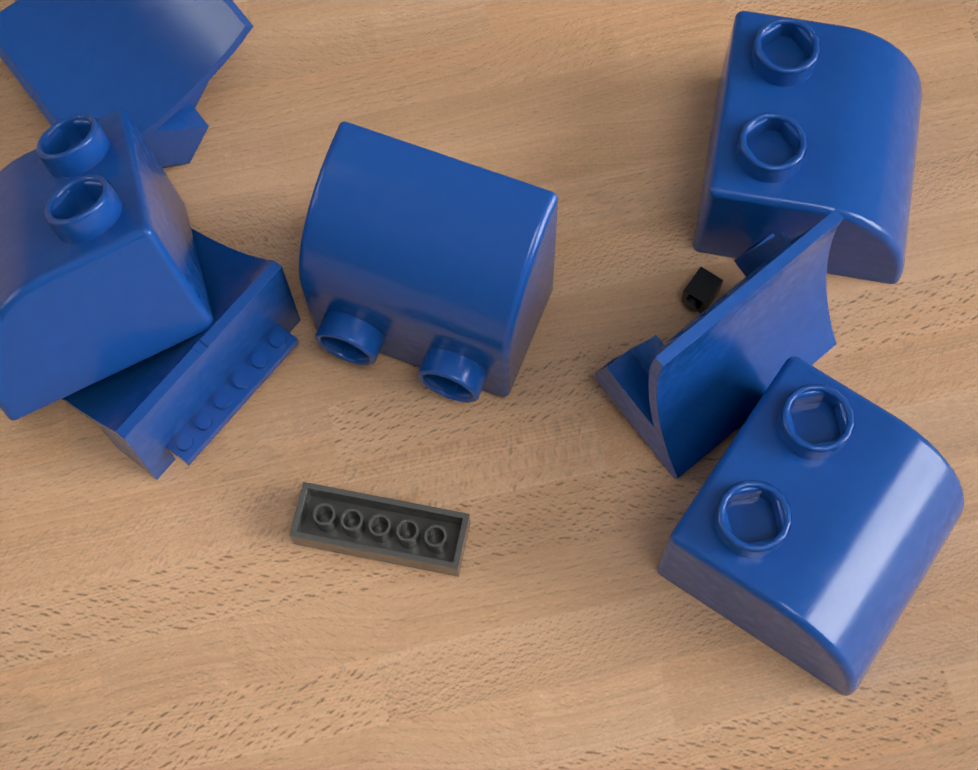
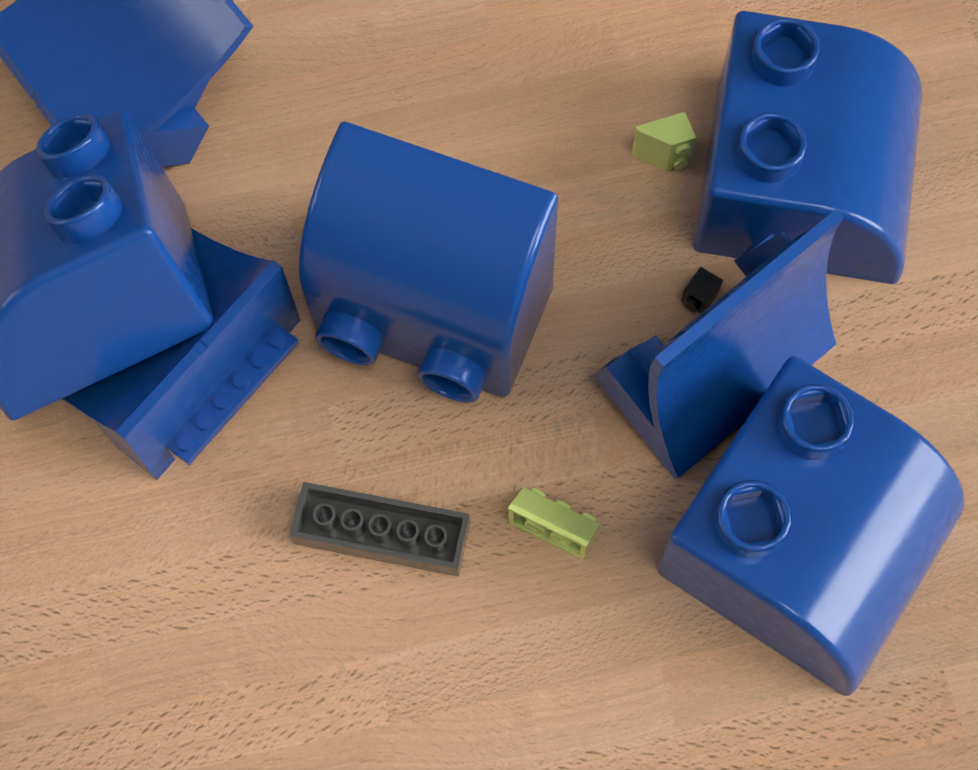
(553, 522): none -> yellowish green slope
(665, 142): none -> yellowish green slope

